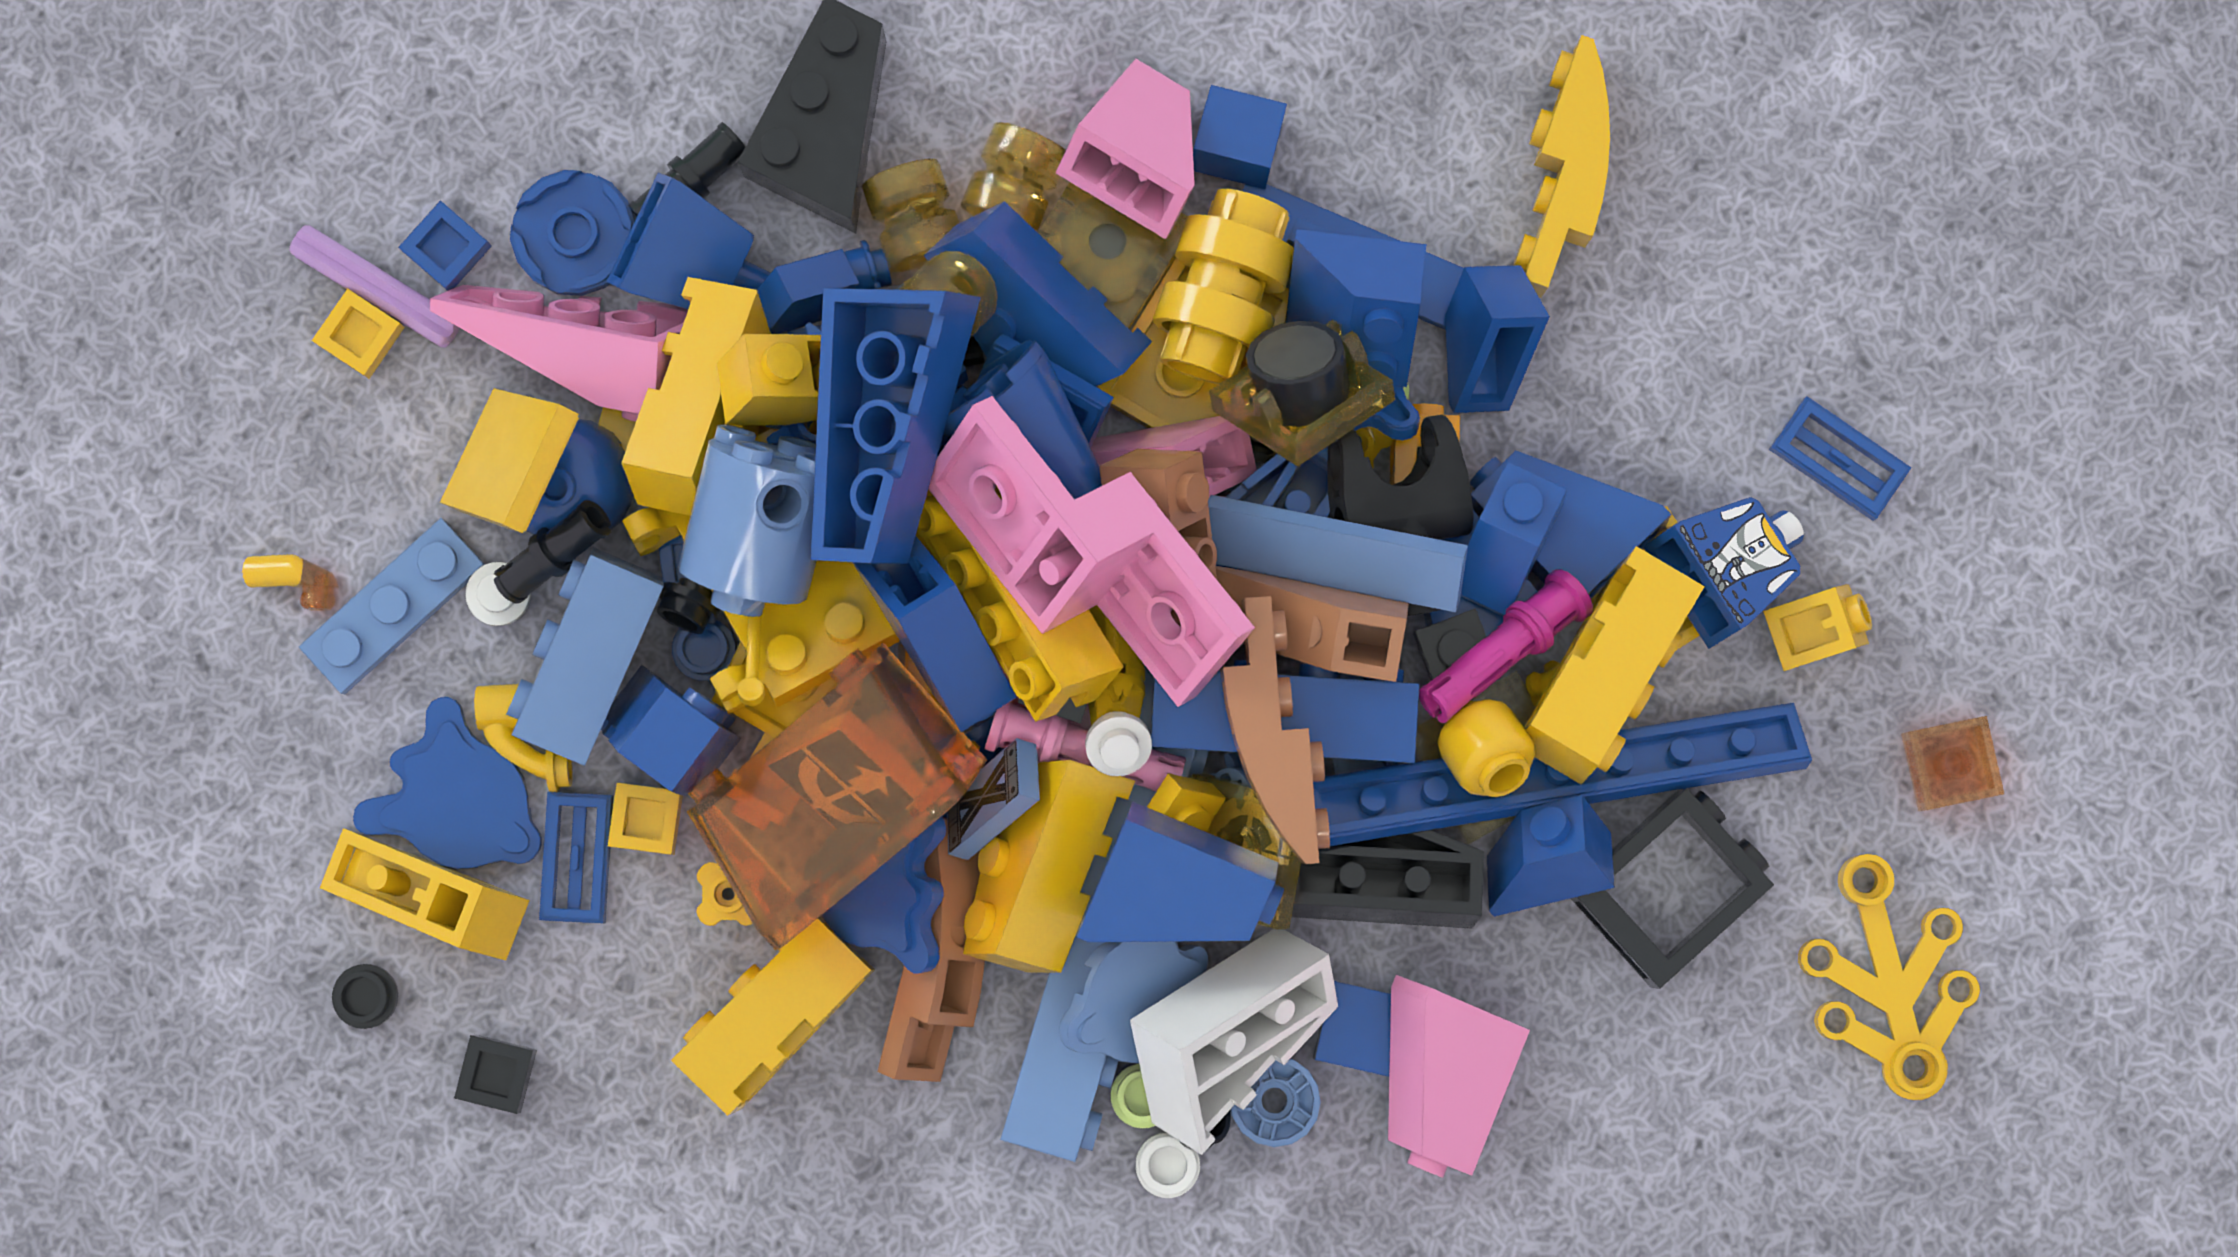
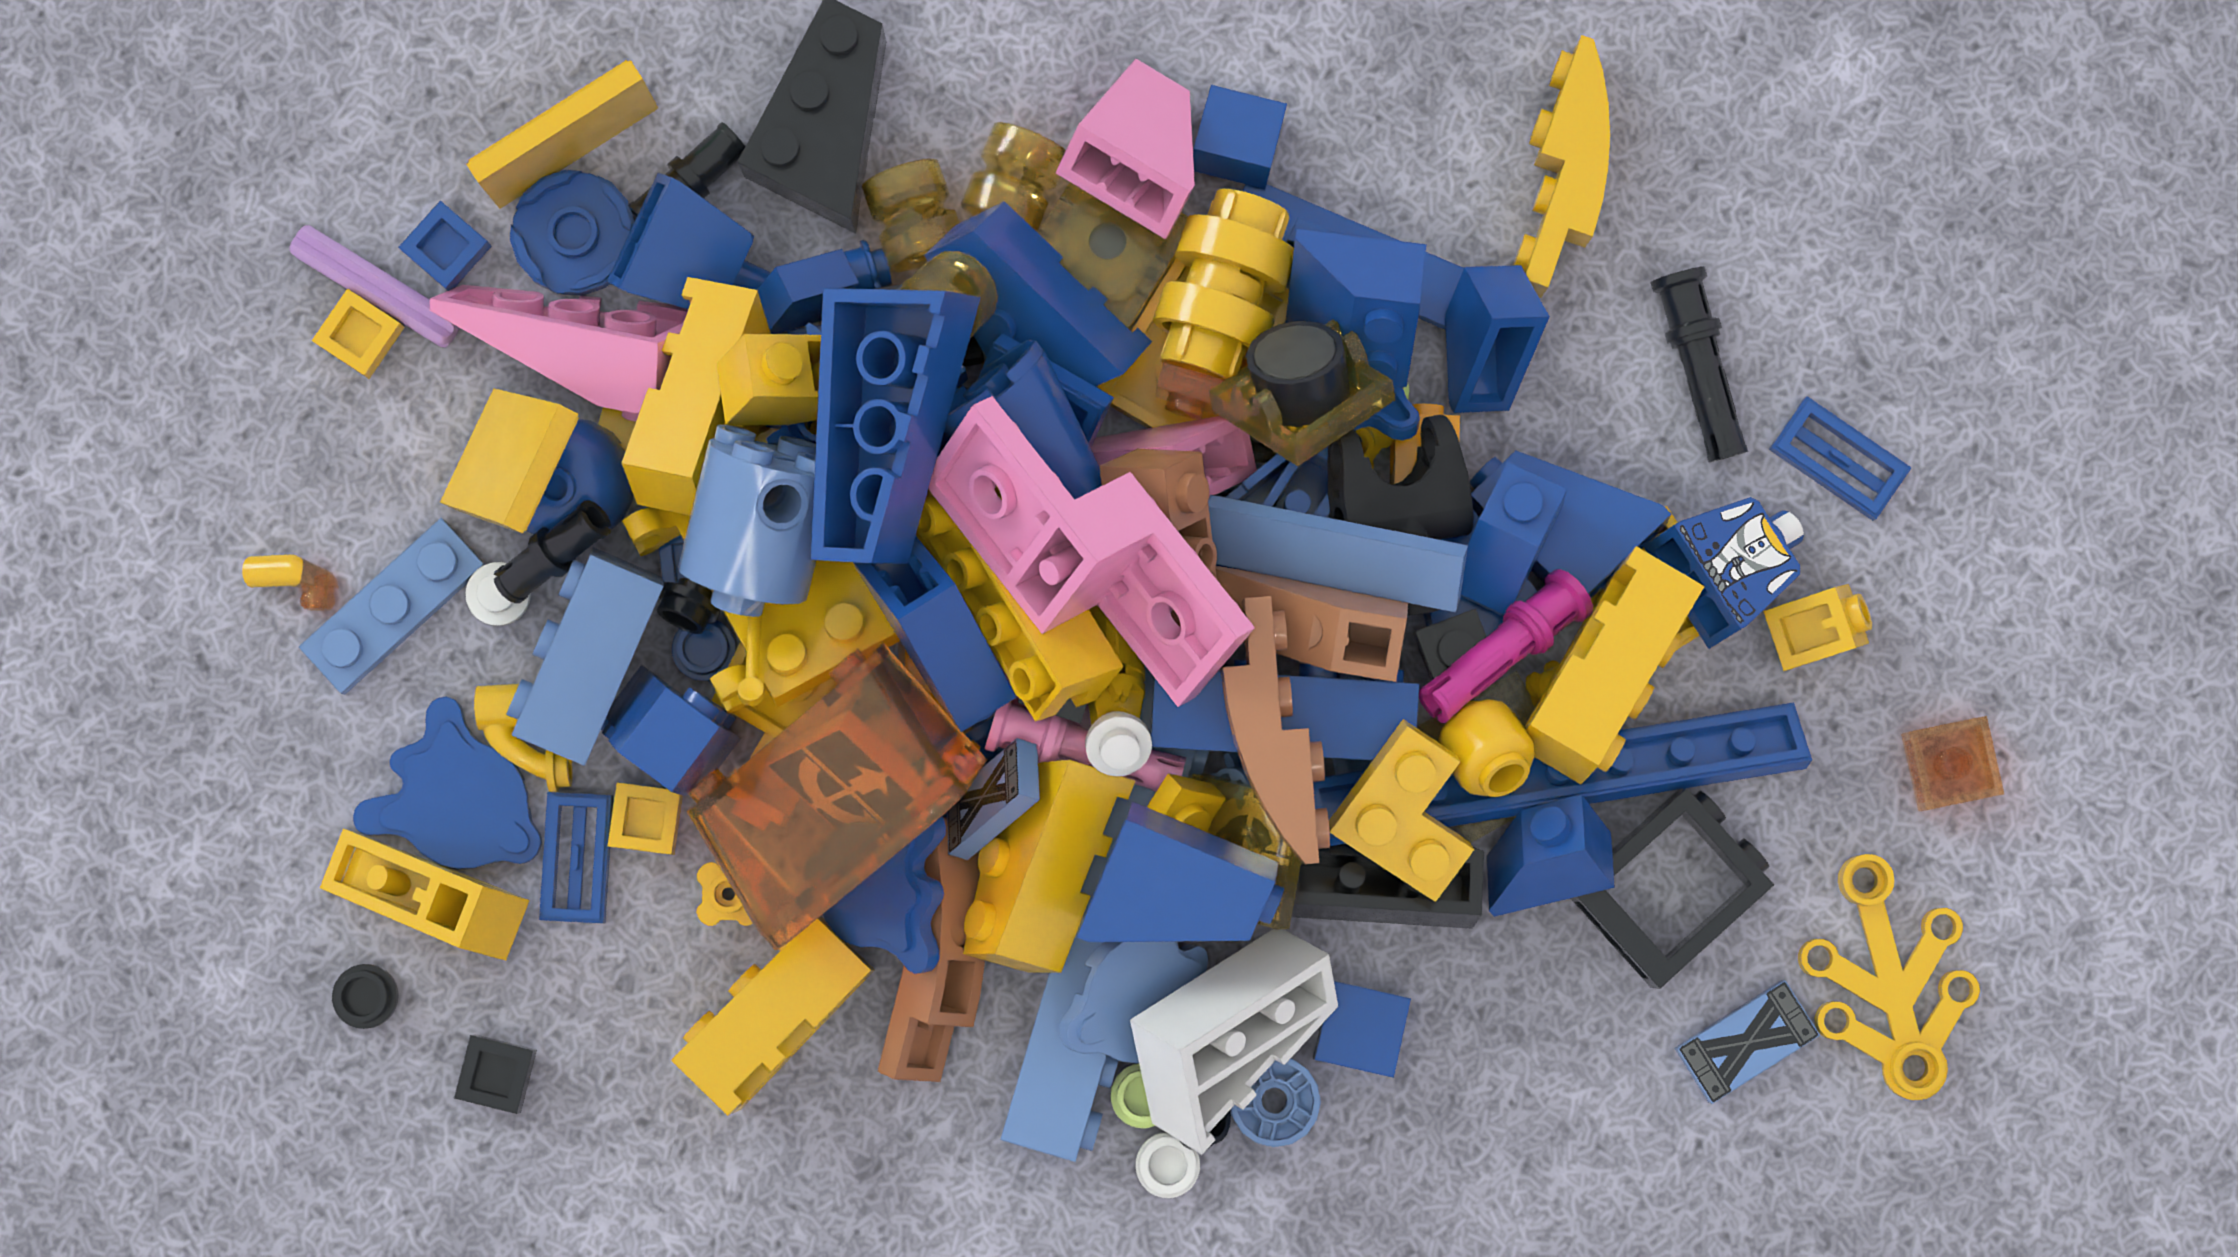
(563, 133): none -> yellow tile
(1186, 391): none -> clear orange plate
(1387, 814): none -> yellow plate
(1446, 1075): bright pink slope -> none
(1695, 335): none -> black pin
(1747, 1041): none -> tile

